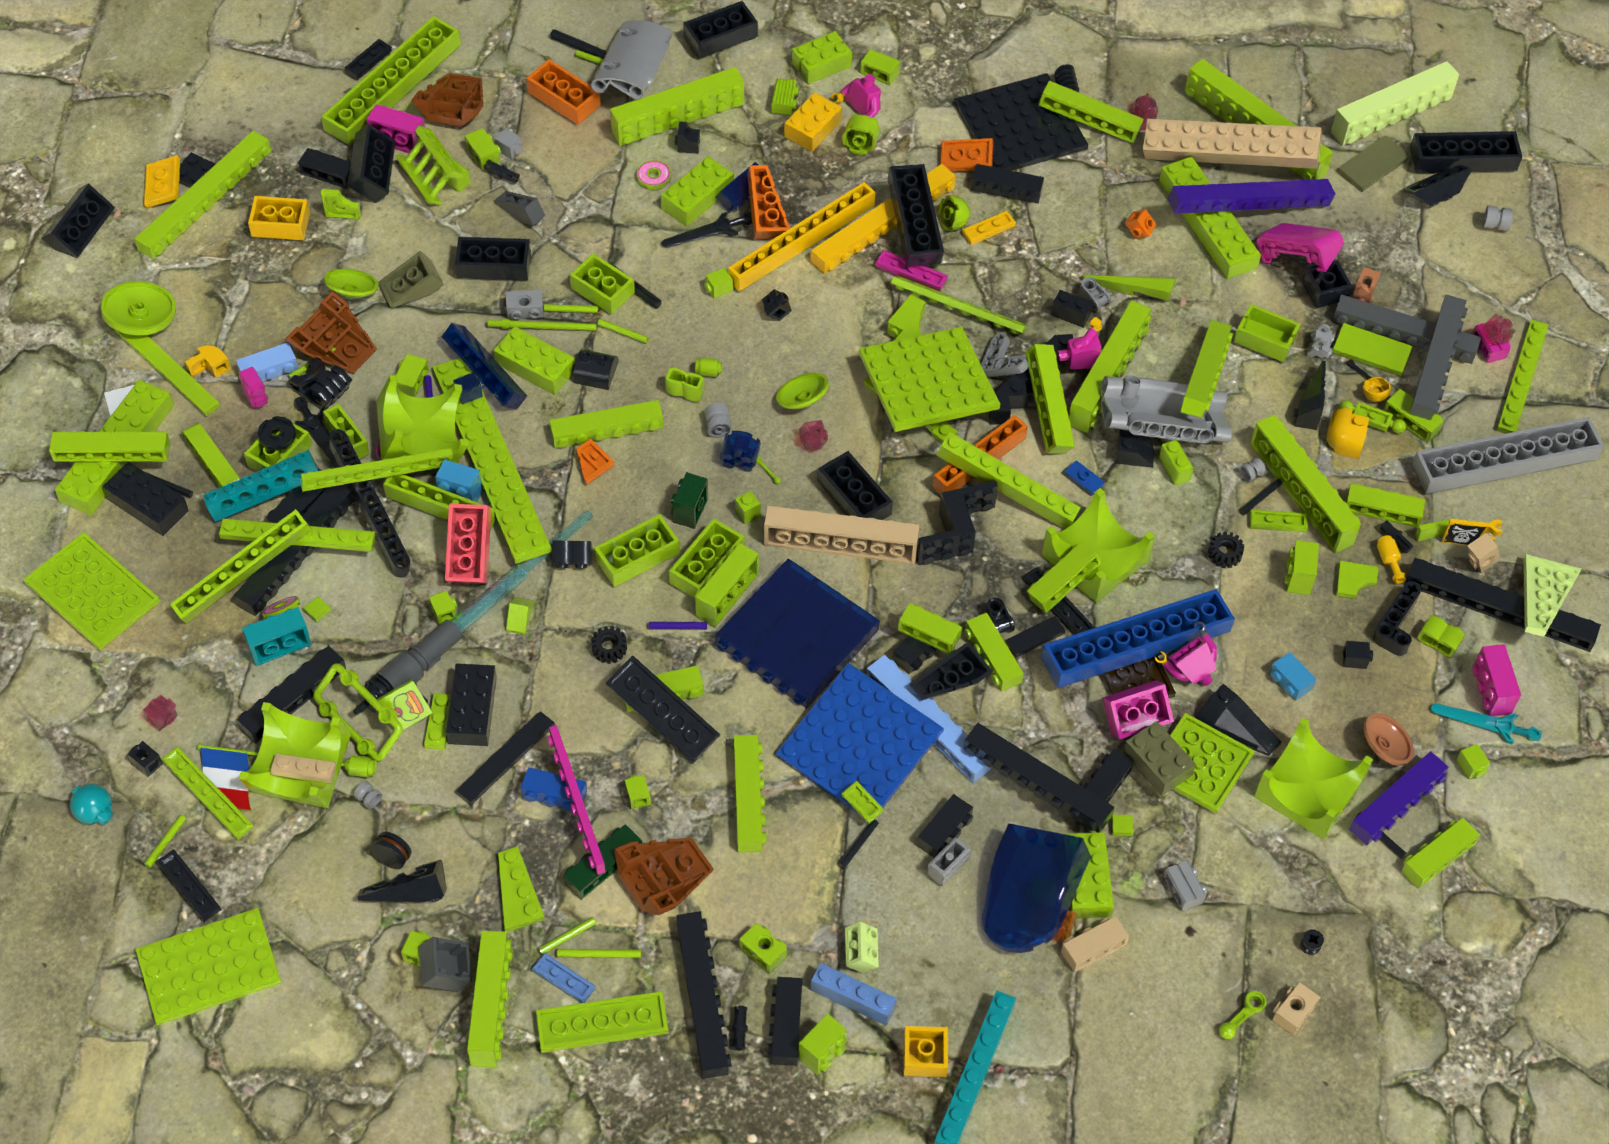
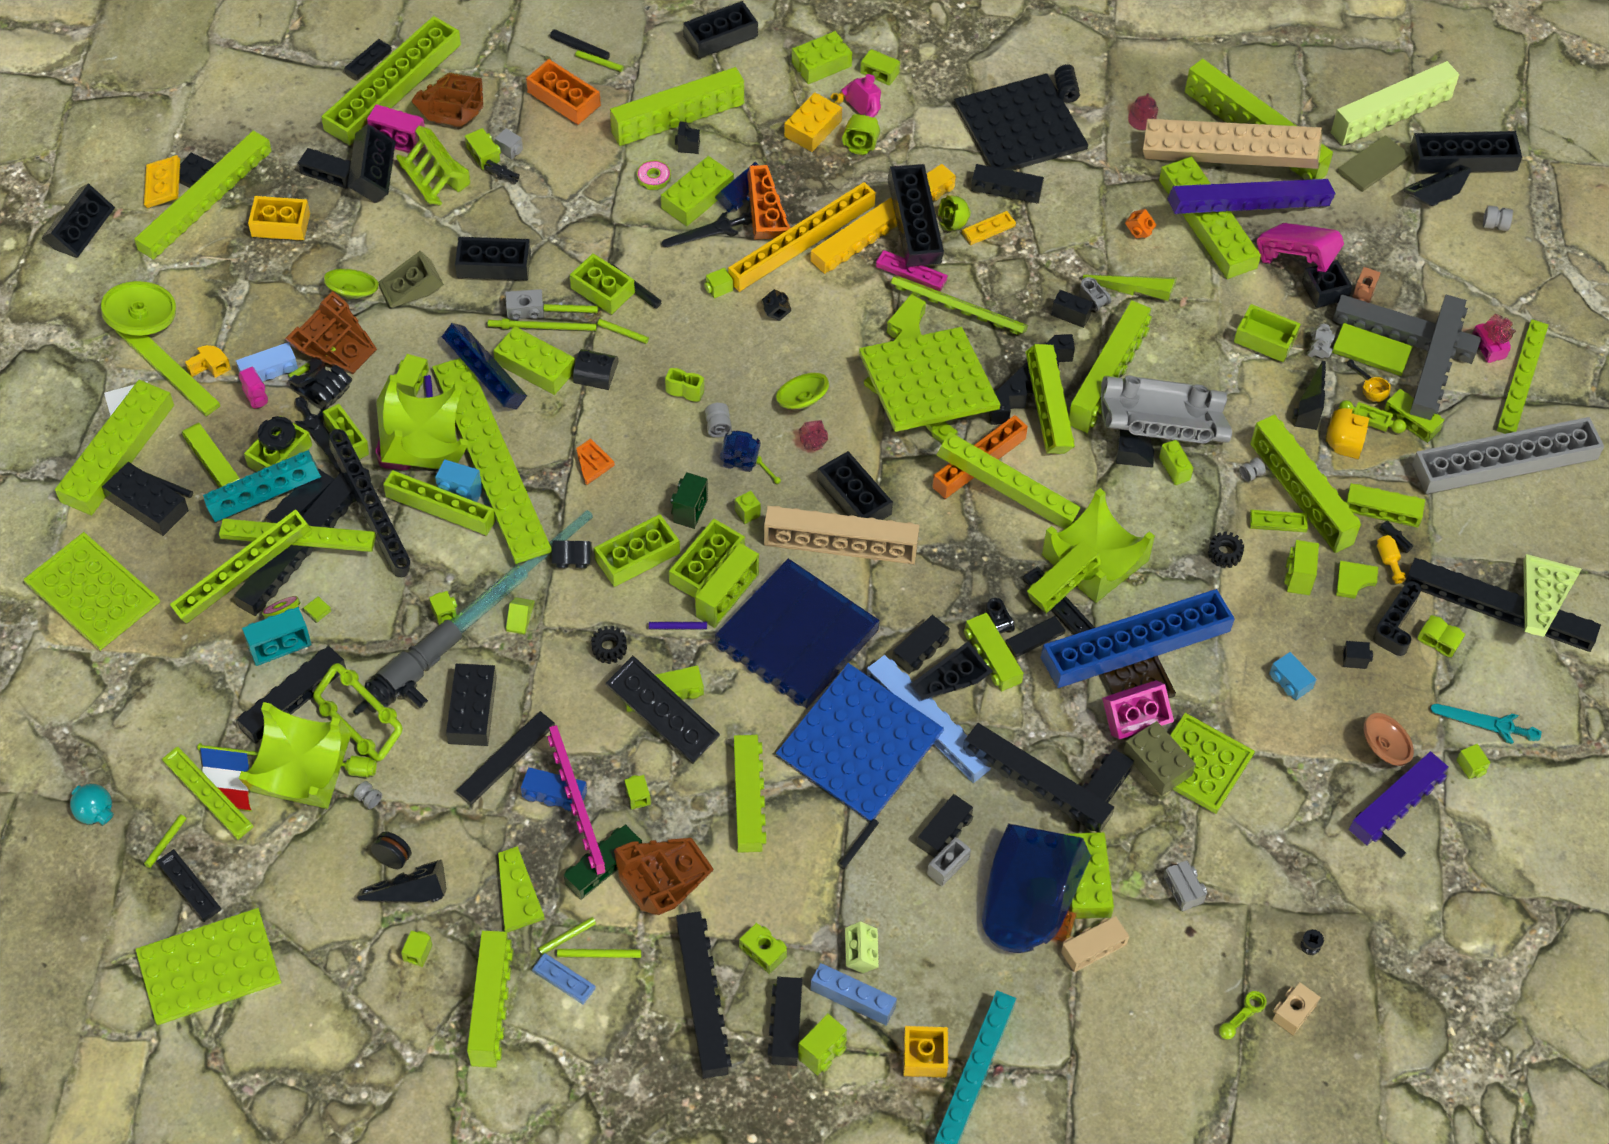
(109, 446): lime brick -> none
(147, 765): black brick -> none
(160, 712): clear pink brick -> none
(303, 768): tan plate -> none
(338, 206): lime tile -> none
(375, 469): lime plate -> none
(407, 703): lime tile -> none
(437, 725): lime plate -> none
(445, 964): dark grey container -> none
(468, 543): coral brick -> none
(471, 387): brick -> none
(522, 207): dark grey slope -> none
(602, 1021): lime plate -> none
(606, 423): lime brick -> none
(633, 58): light grey panel -> none
(708, 367): lime brick -> none
(739, 1028): black pin -> none
(784, 96): lime brick -> none
(862, 802): lime plate -> none
(930, 628): lime brick -> none
(955, 516): black bracket -> none
(965, 154): orange tile -> none
(993, 365): light grey beam -> none
(1083, 350): dark pink torso -> none
(1084, 478): blue plate -> none
(1091, 112): lime brick -> none
(1122, 825): lime tile -> none
(1194, 660): dark pink torso -> none
(1207, 369): lime brick -> none
(1234, 718): black wedge -> none
(1261, 496): black bar -> none
(1311, 782): lime piece -> none
(1431, 530): lime tile -> none
(1440, 852): lime brick -> none
(1465, 532): flag -> none
(1483, 553): tan brick -> none
(1496, 680): dark pink brick -> none

